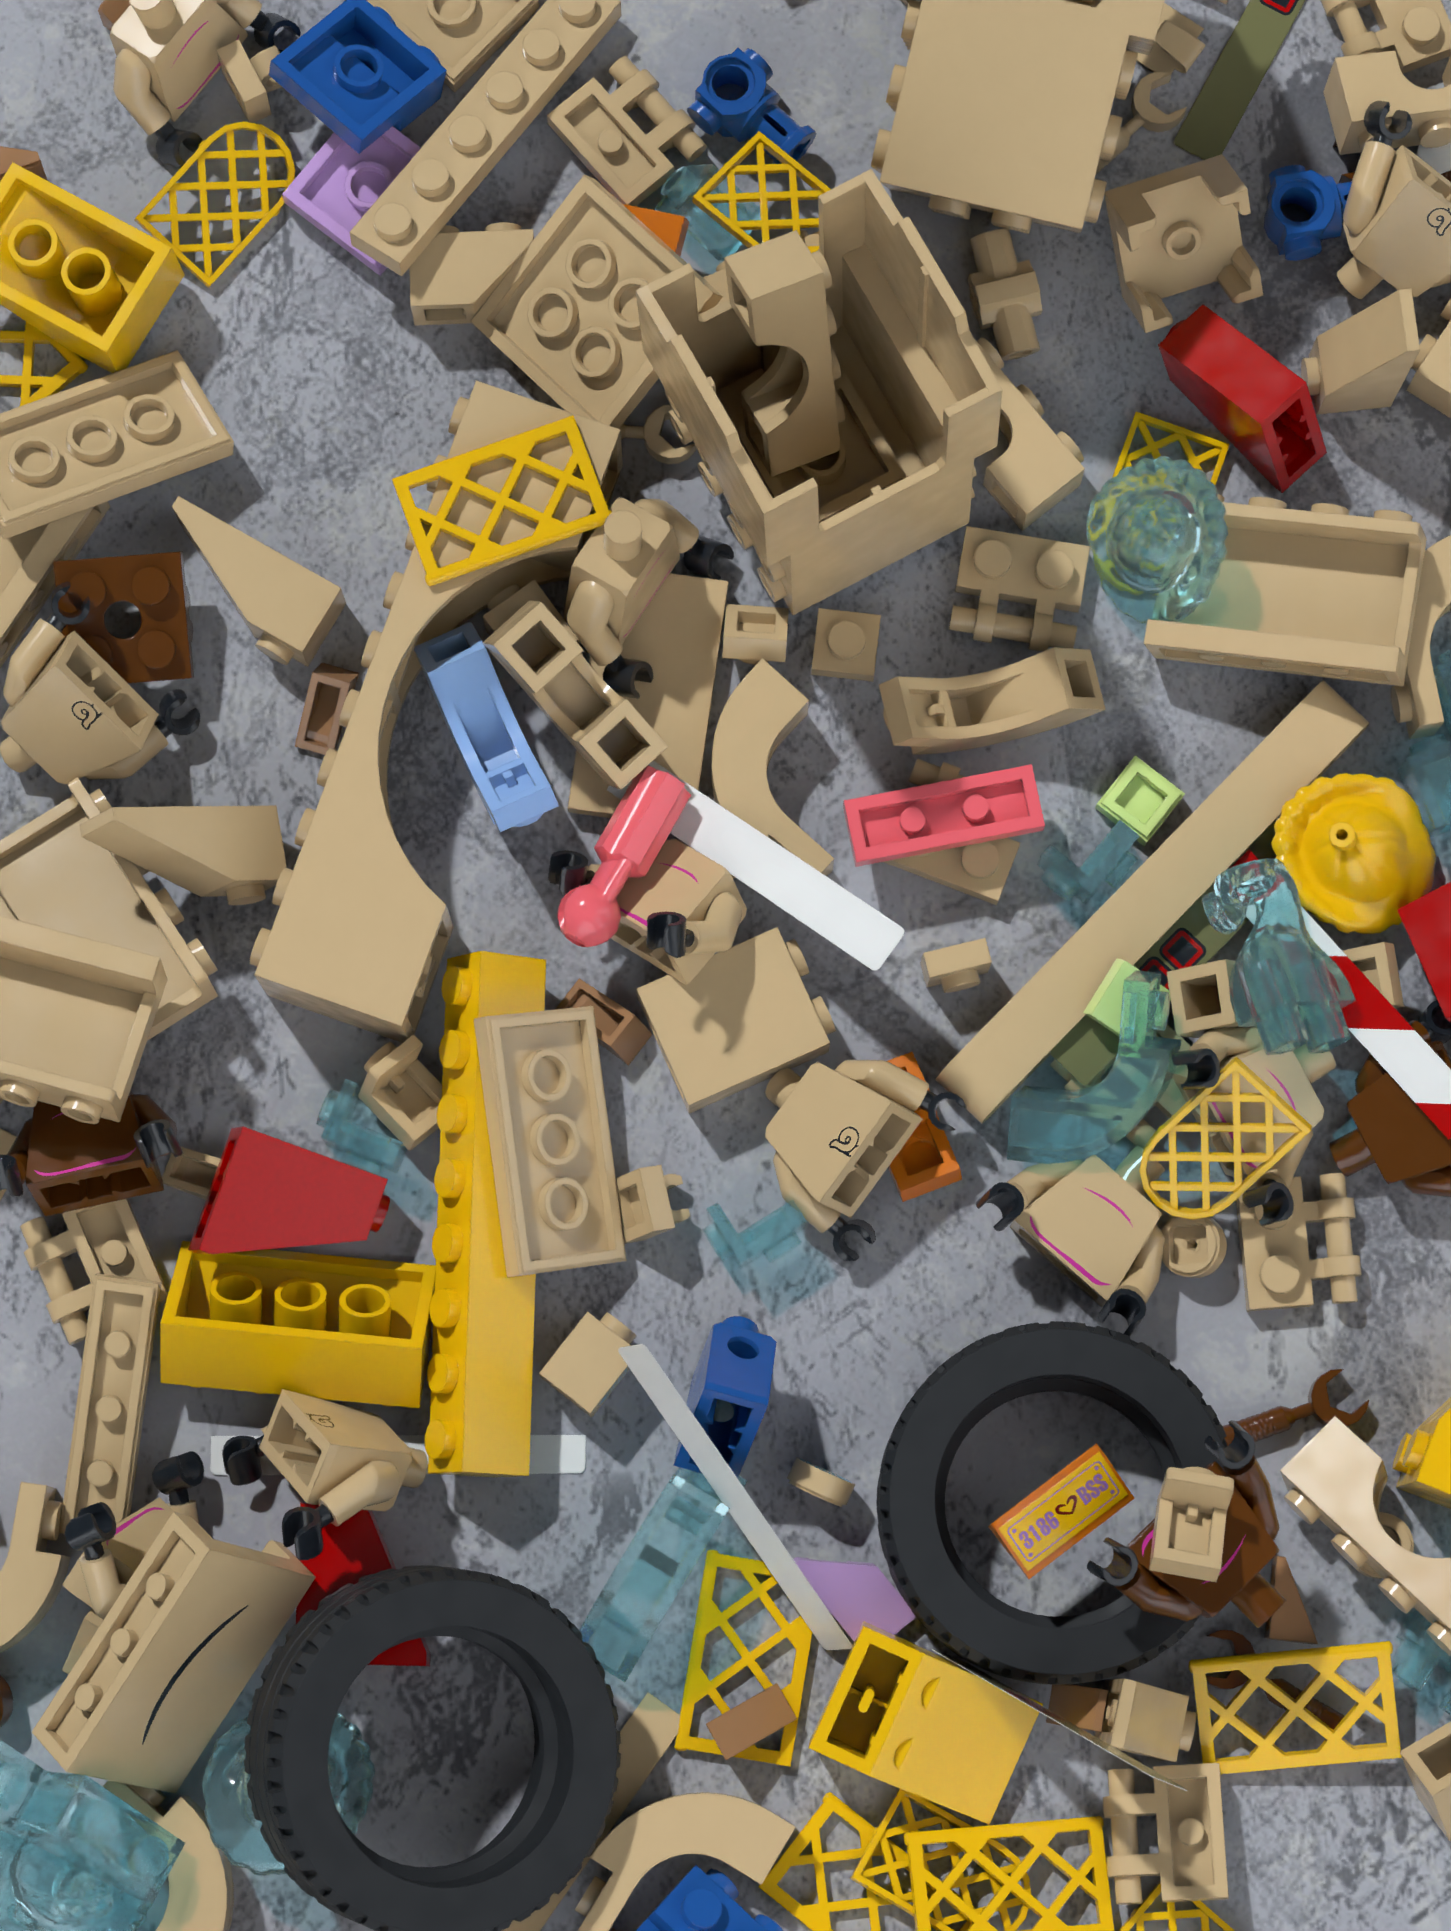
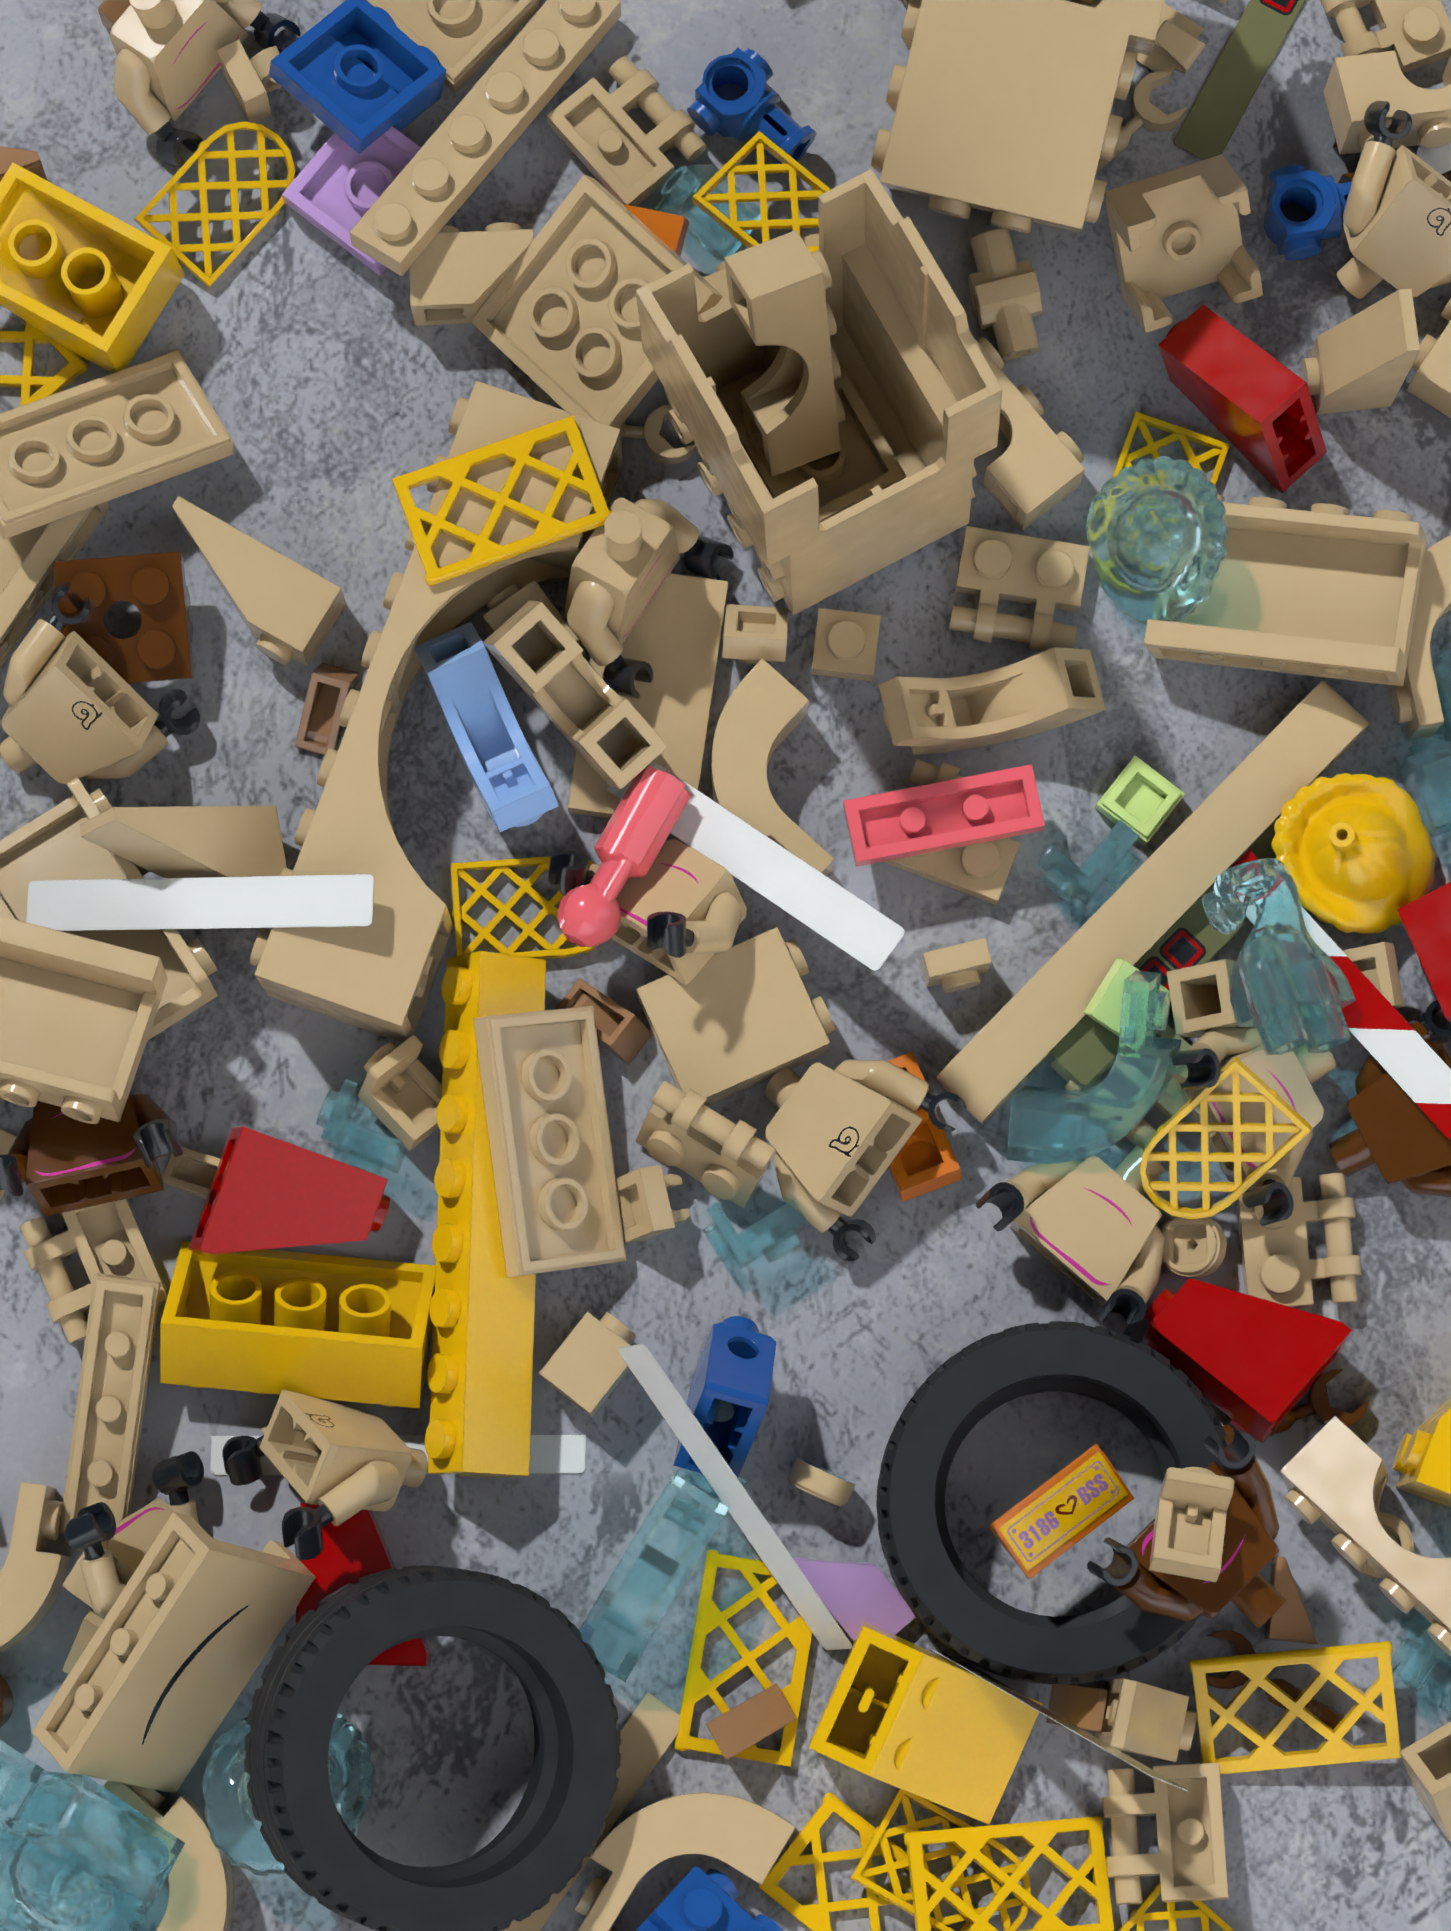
(202, 902): none -> white sticker
(525, 887): none -> yellow window
(705, 1144): none -> tan plate
(1243, 1350): none -> red slope

